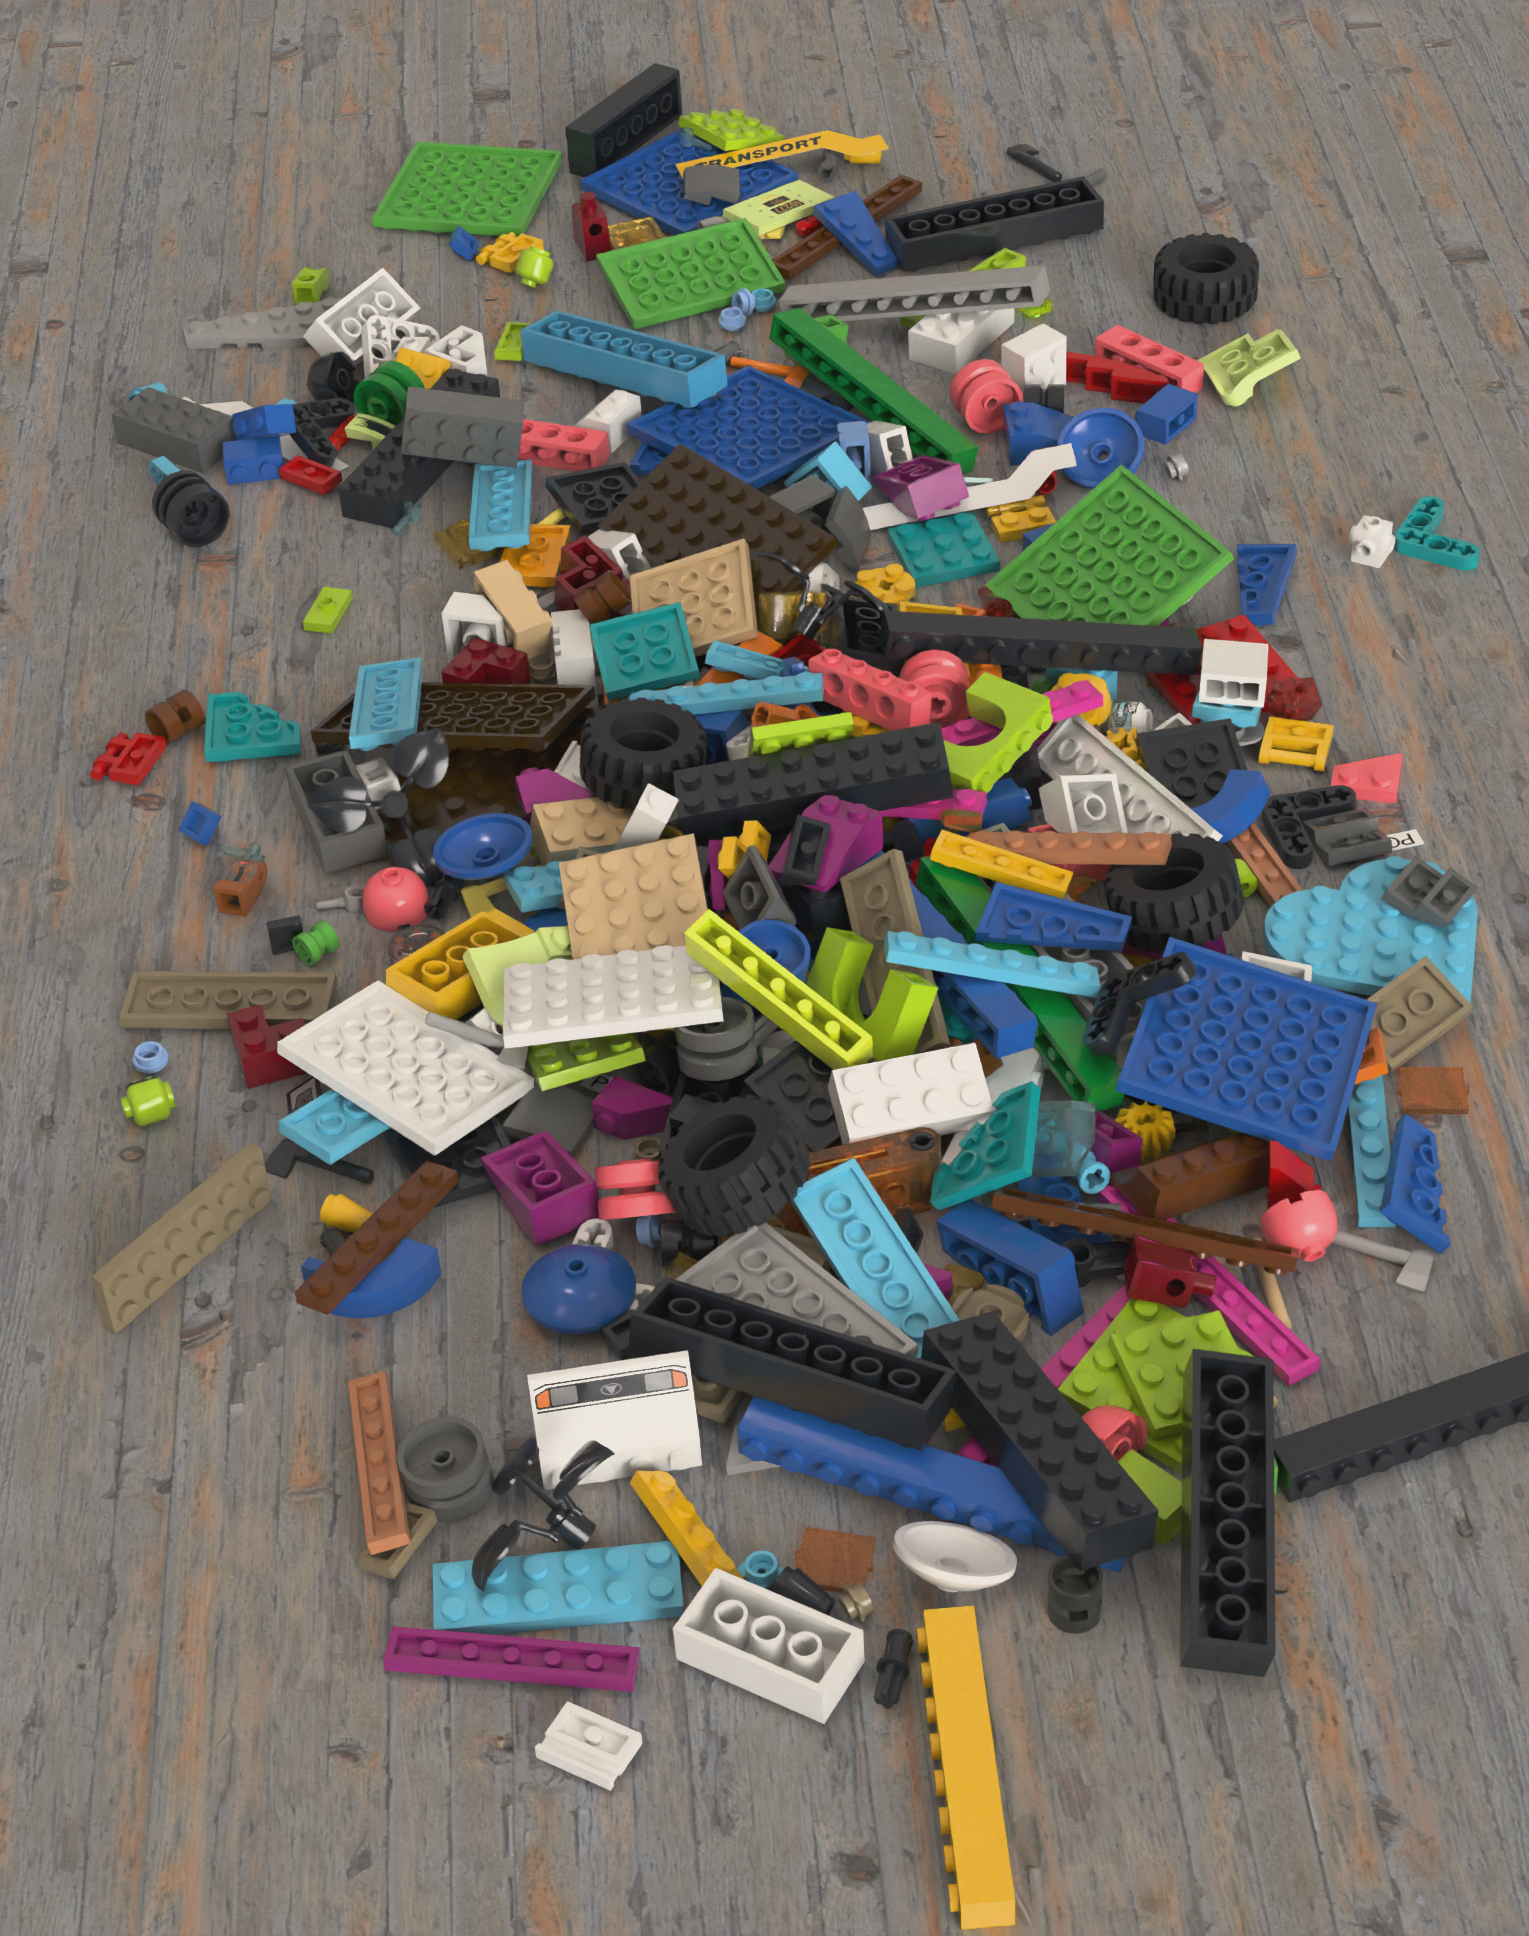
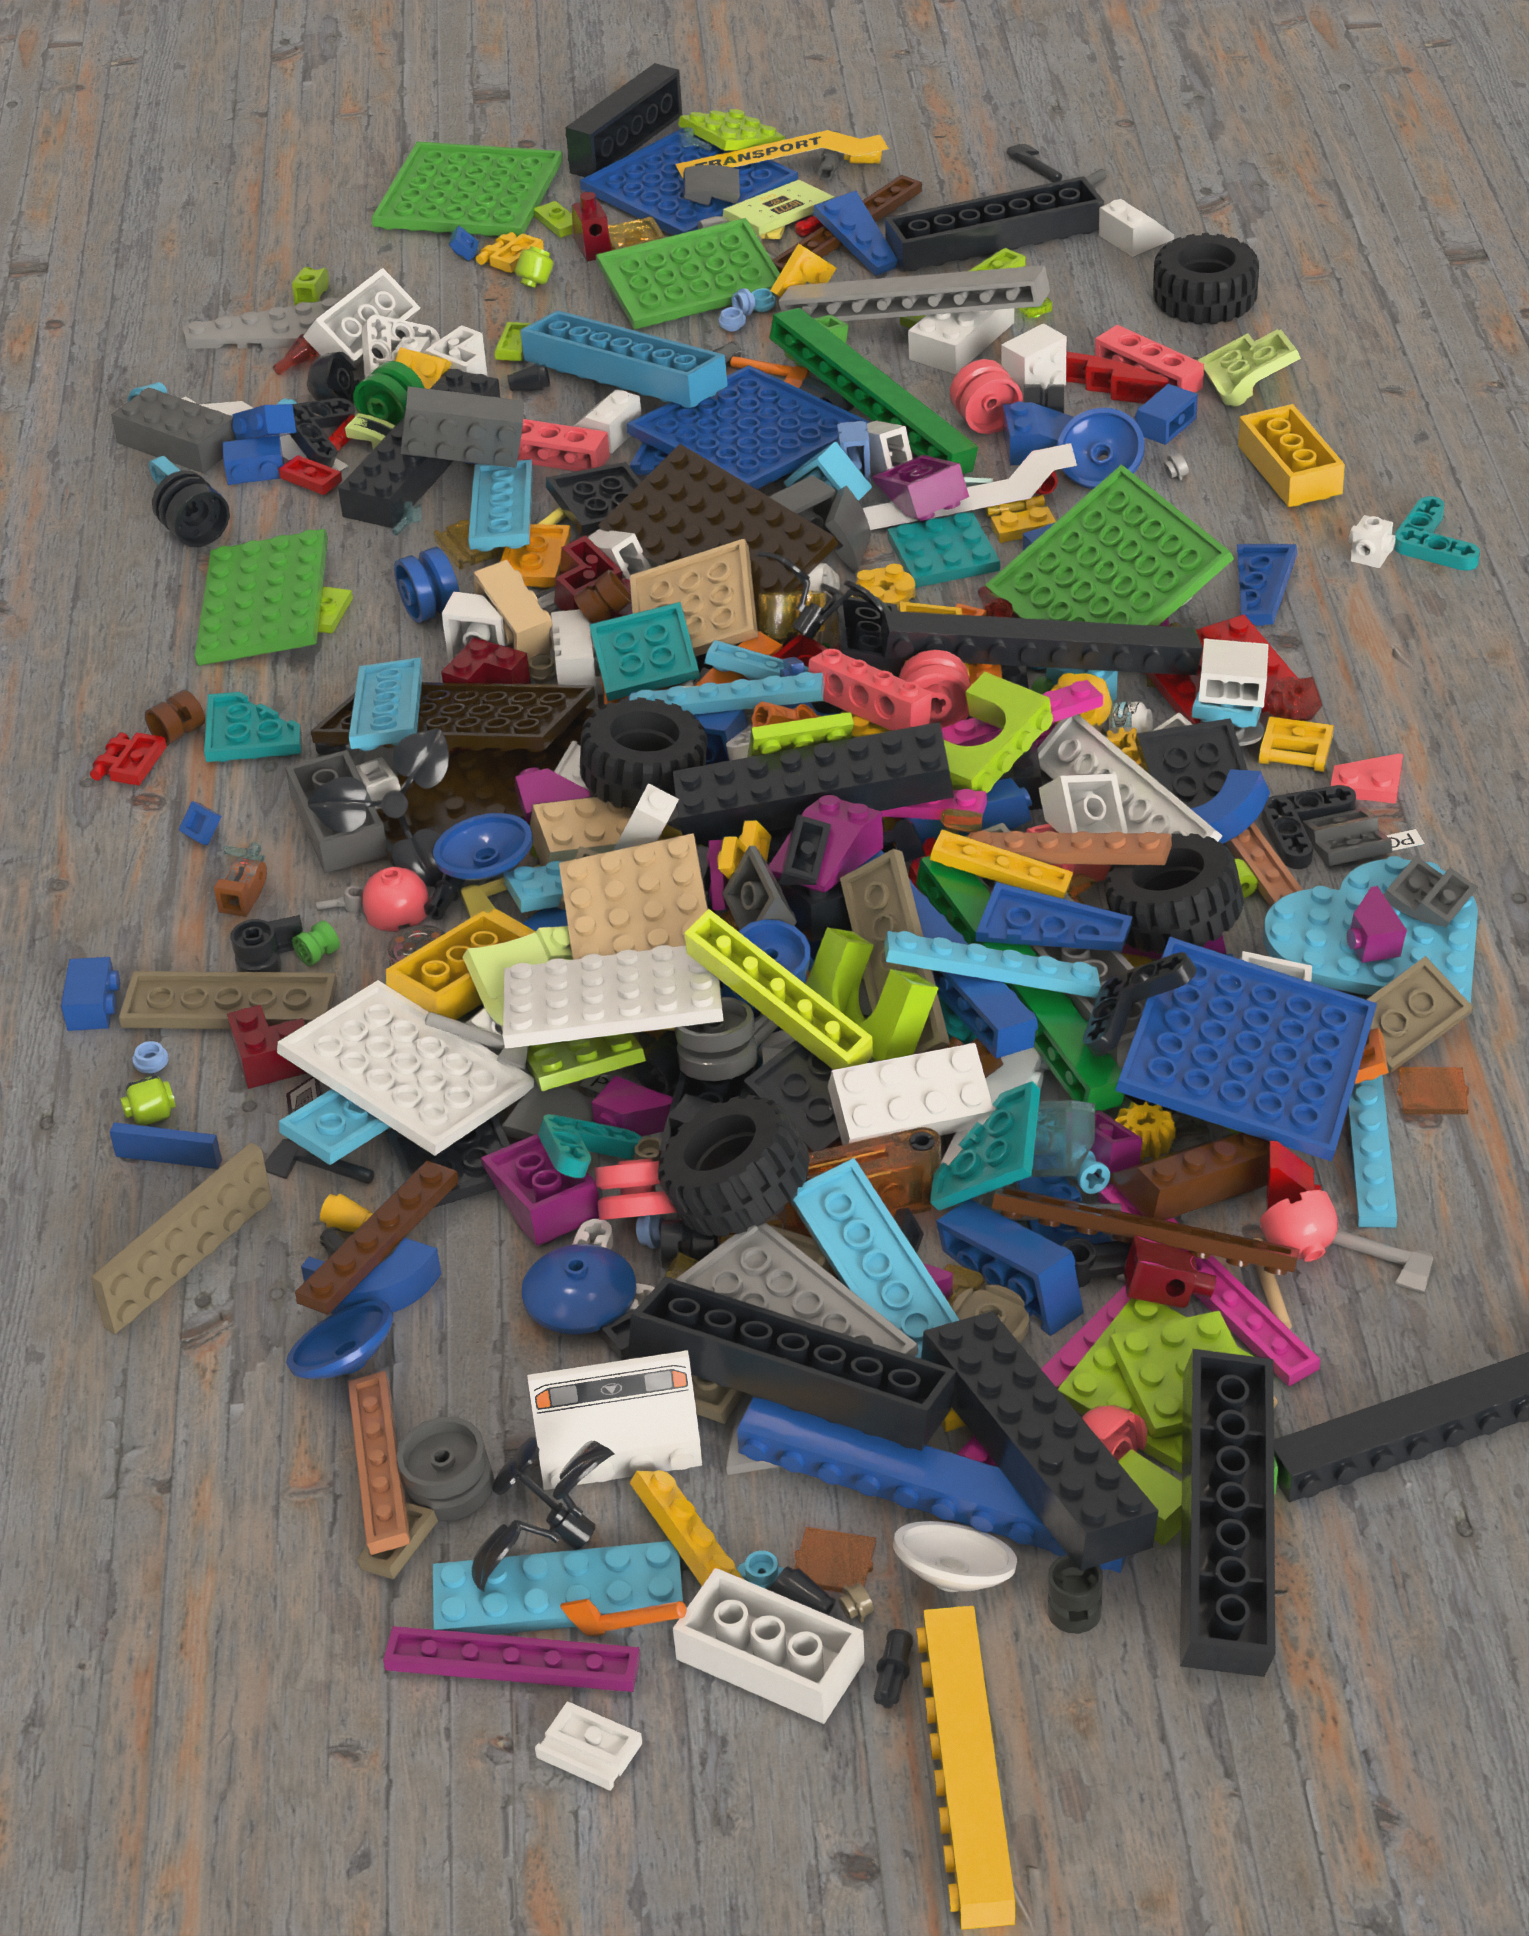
(89, 993): none -> blue brick
(165, 1145): none -> blue tile
(255, 947): none -> black wheel
(262, 597): none -> bright green plate
(298, 353): none -> clear red cone
(341, 1341): none -> blue dish
(425, 583): none -> blue wheel
(530, 378): none -> black cone
(555, 218): none -> lime plate
(570, 1139): none -> teal beam
(592, 1623): none -> orange piece
(802, 268): none -> yellow plate
(1130, 228): none -> white slope
(1291, 455): none -> yellow brick
(1376, 929): none -> magenta slope
(1412, 1187): blue wing -> none

